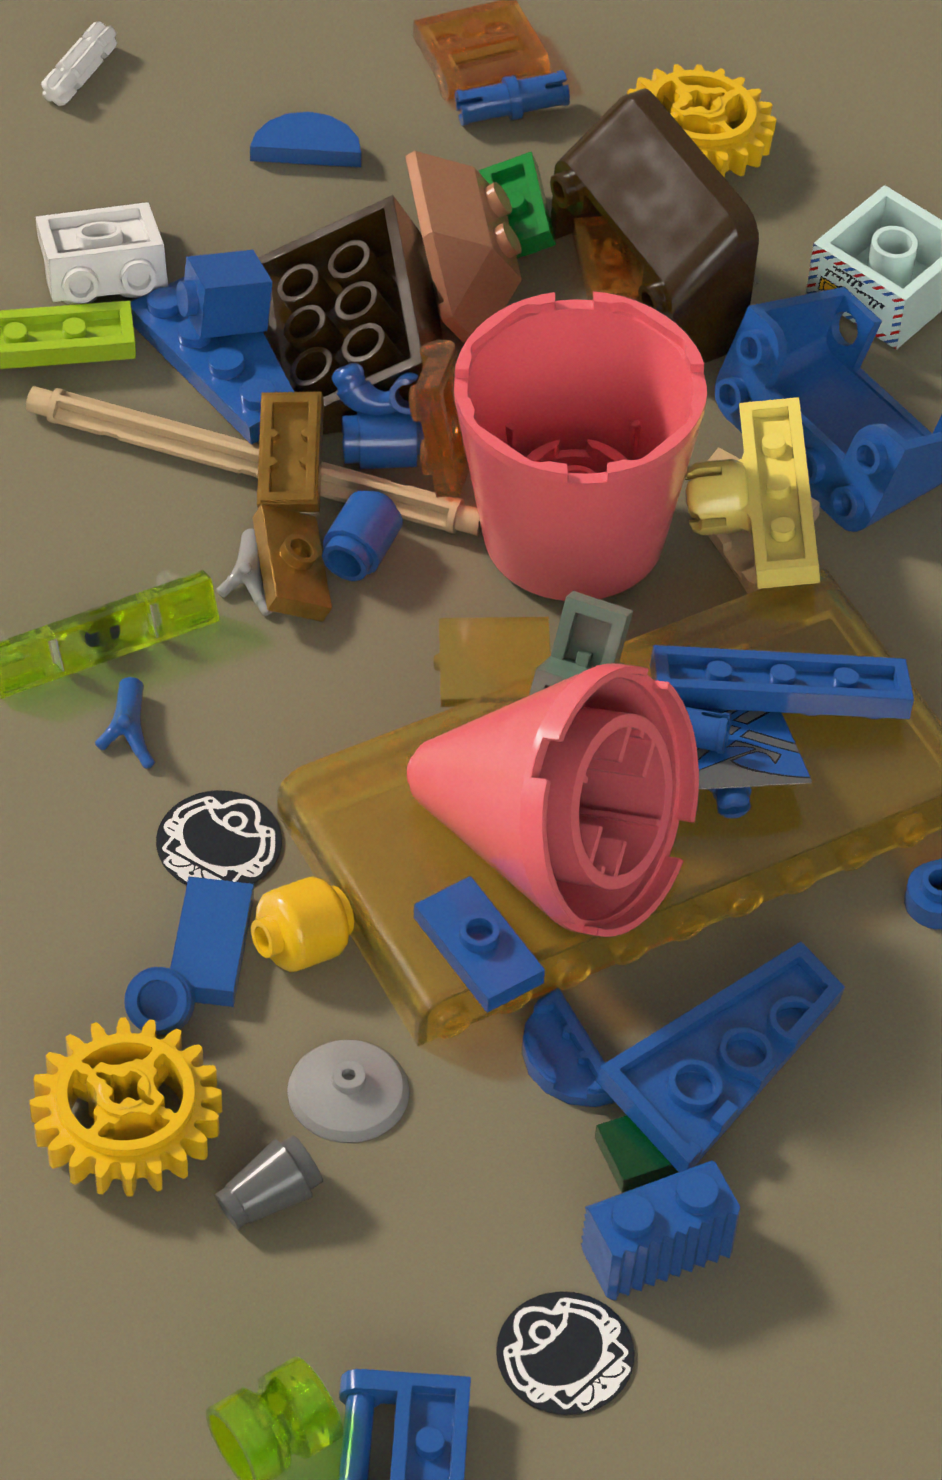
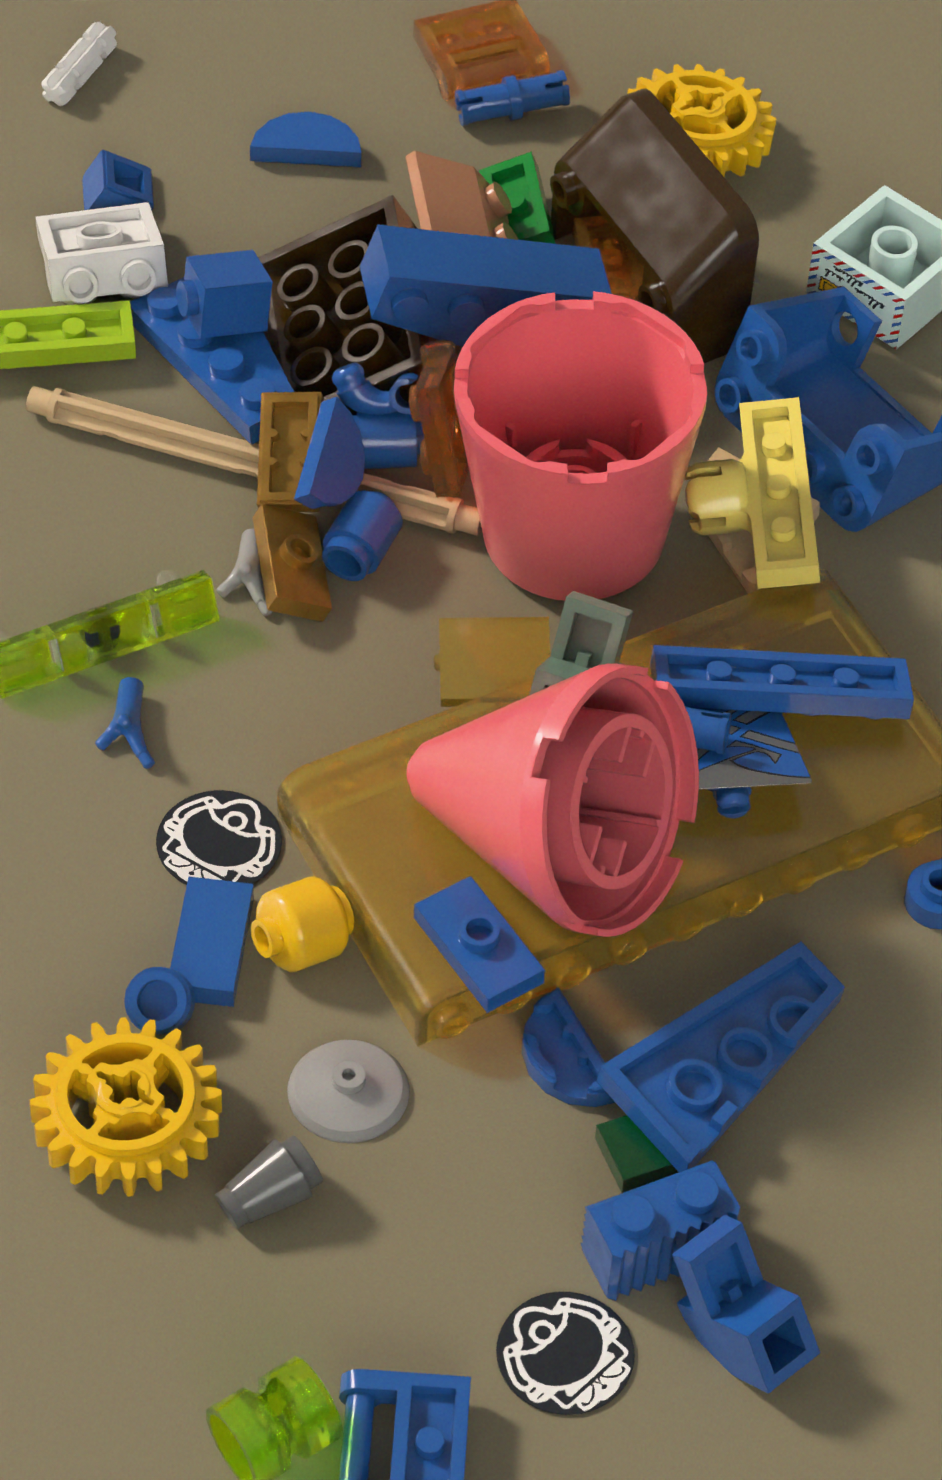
(116, 182): none -> blue slope
(333, 459): none -> blue tile
(456, 281): none -> blue wedge
(736, 1314): none -> blue brick

